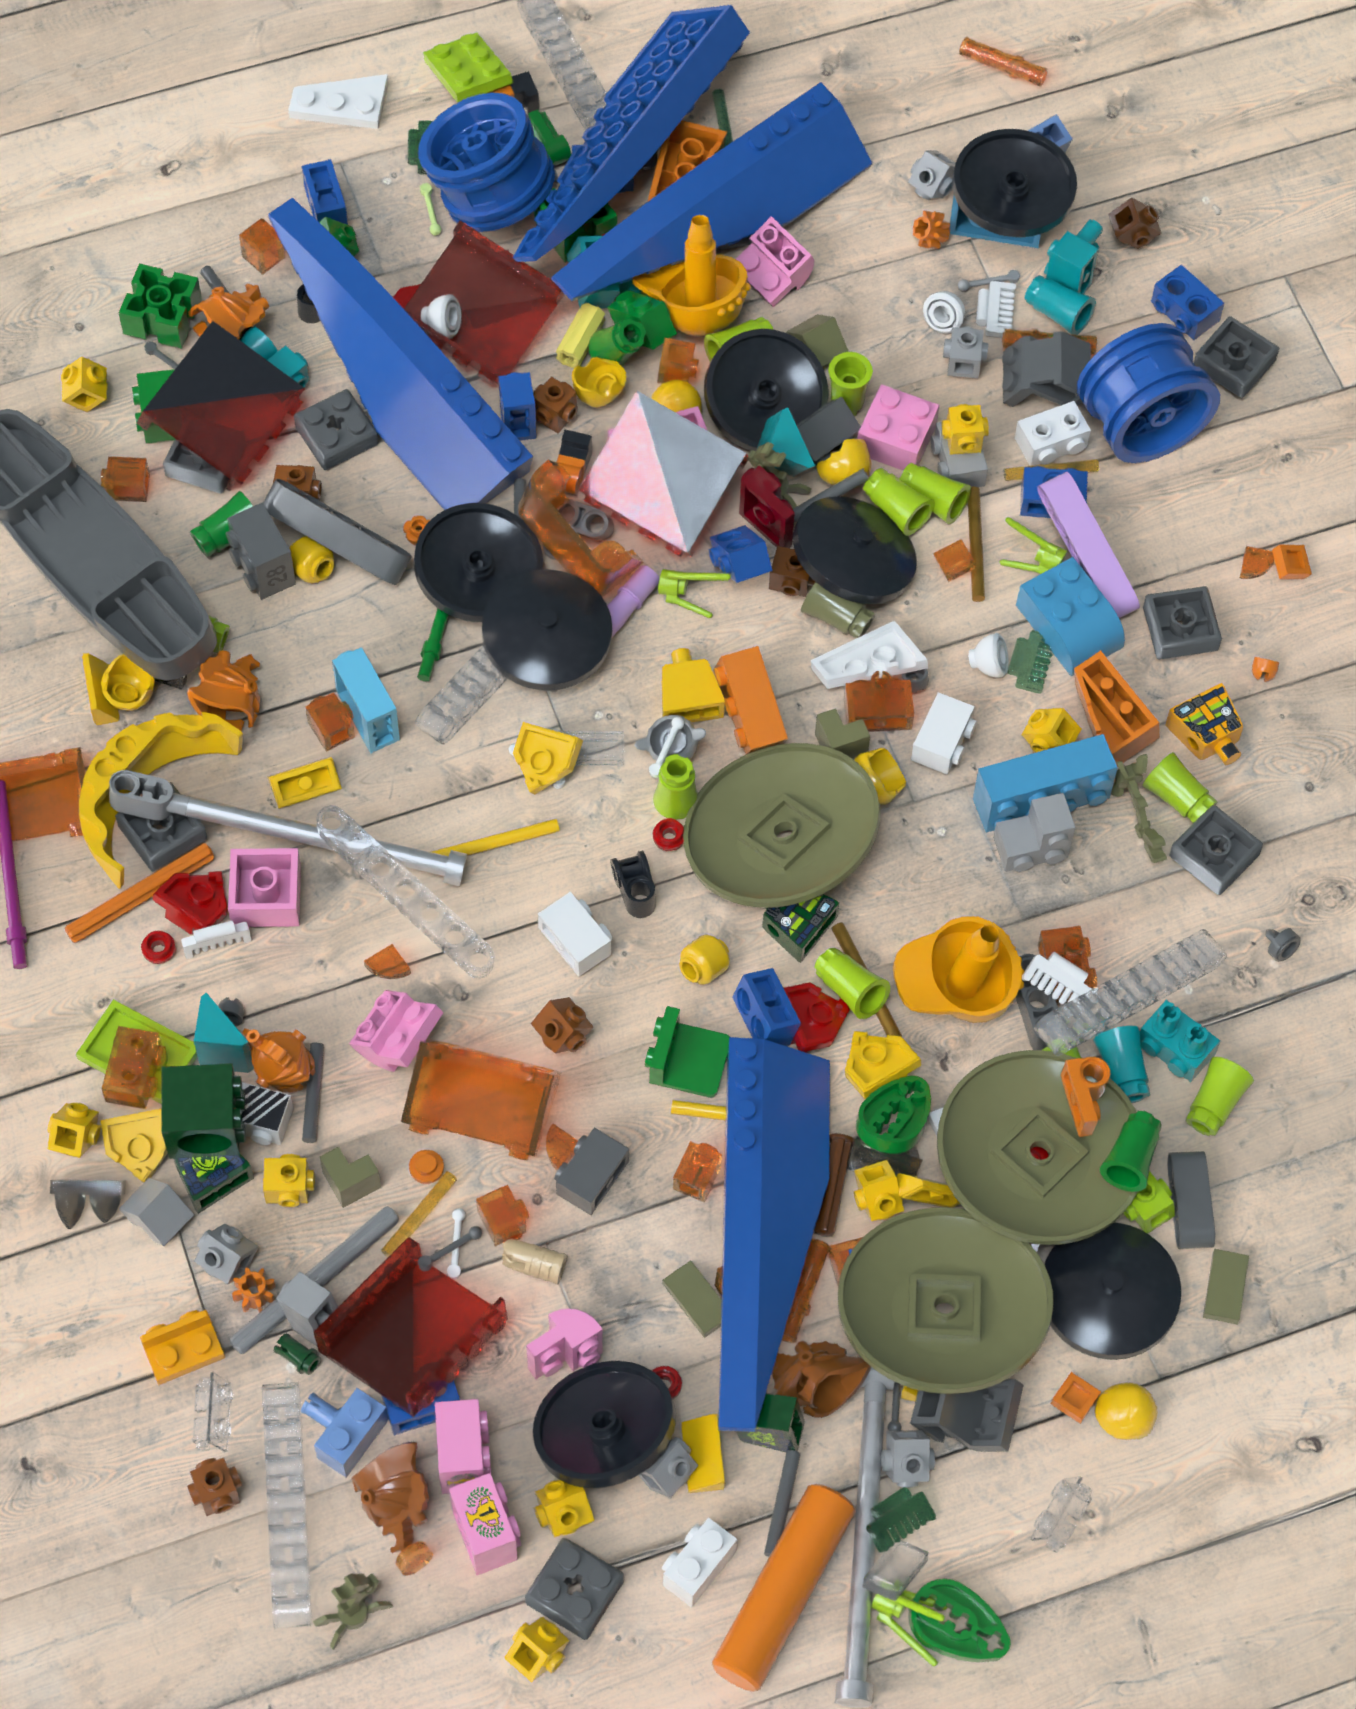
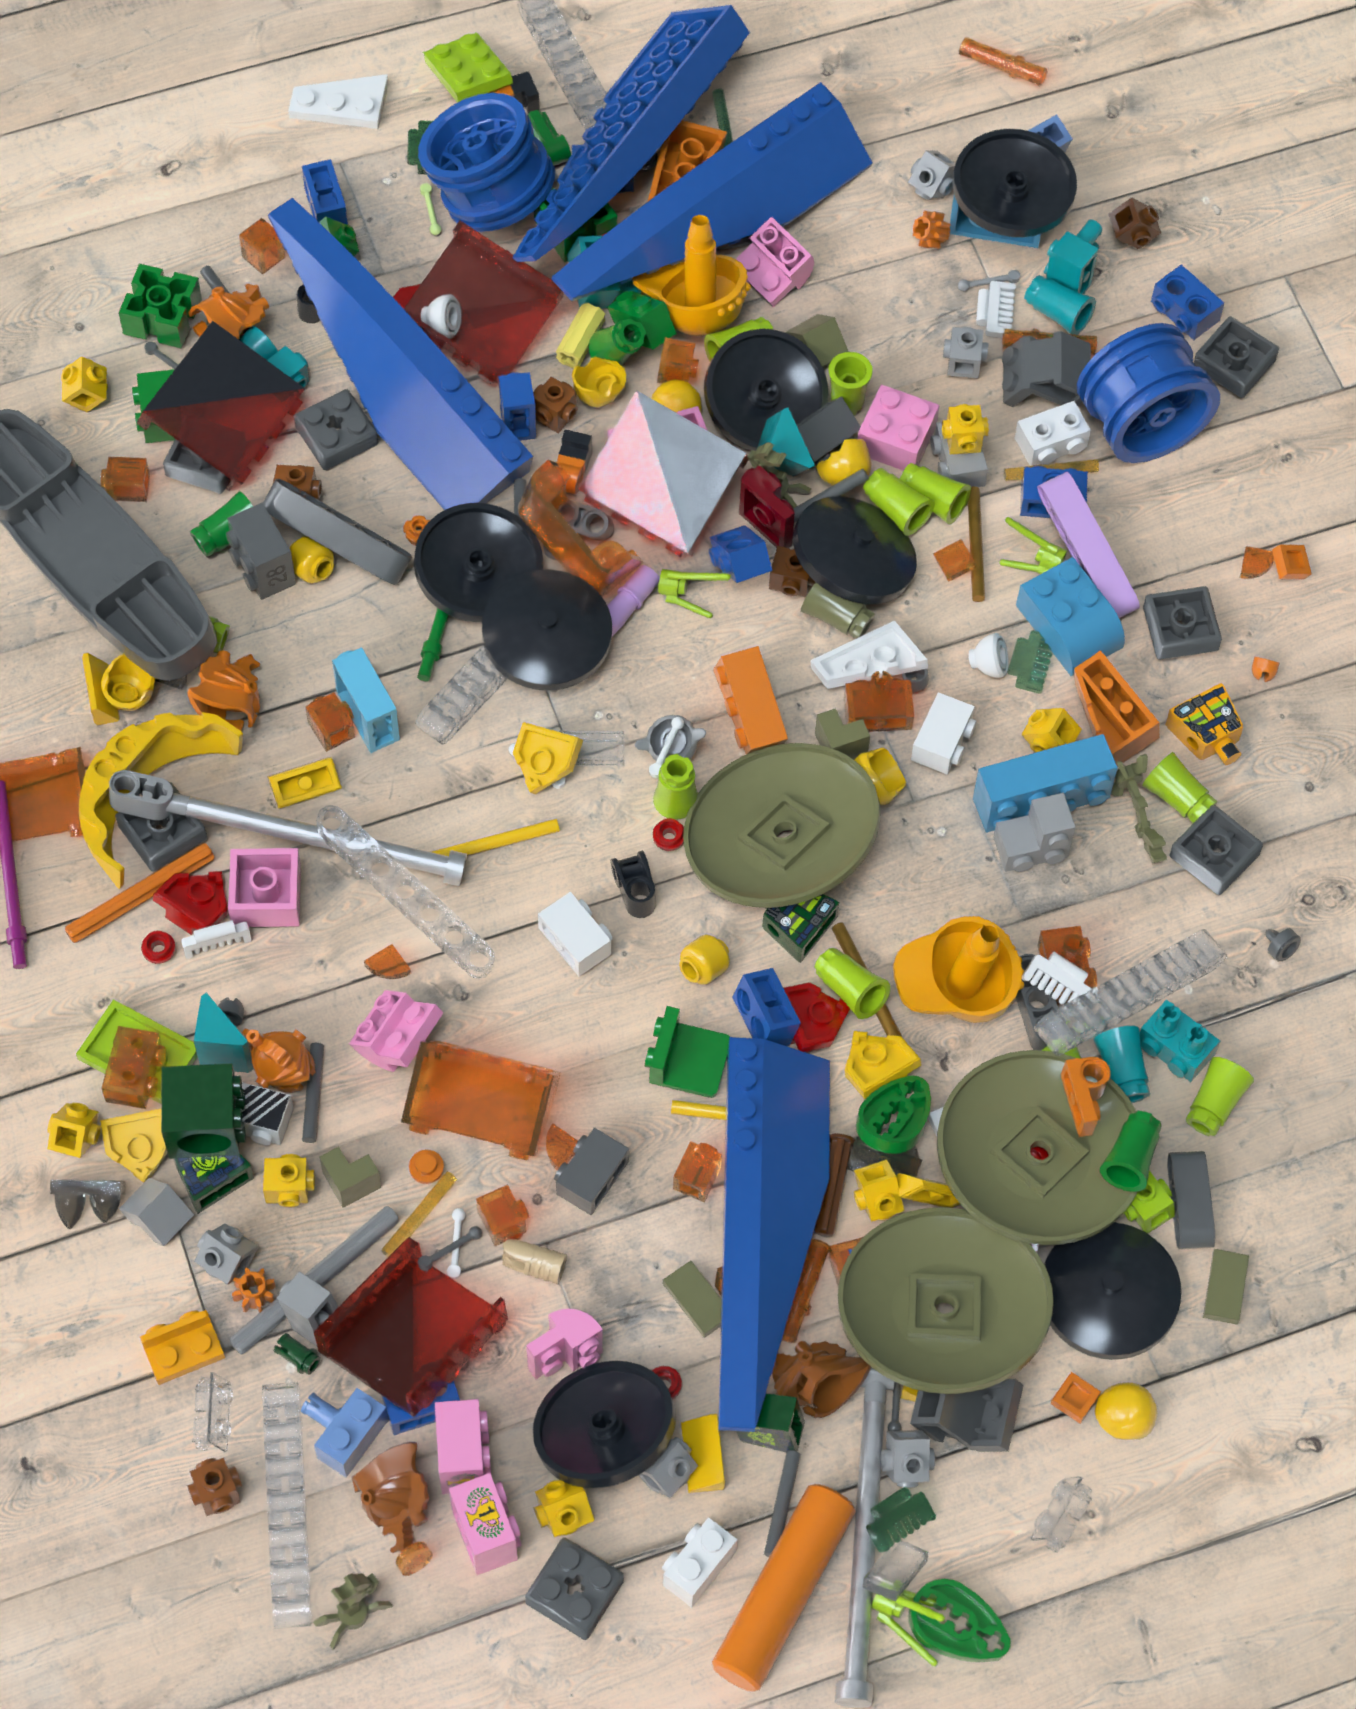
(537, 1648): yellow brick -> none
(562, 1025): dark orange brick -> none
(690, 688): yellow torso -> none
(944, 311): white brick -> none

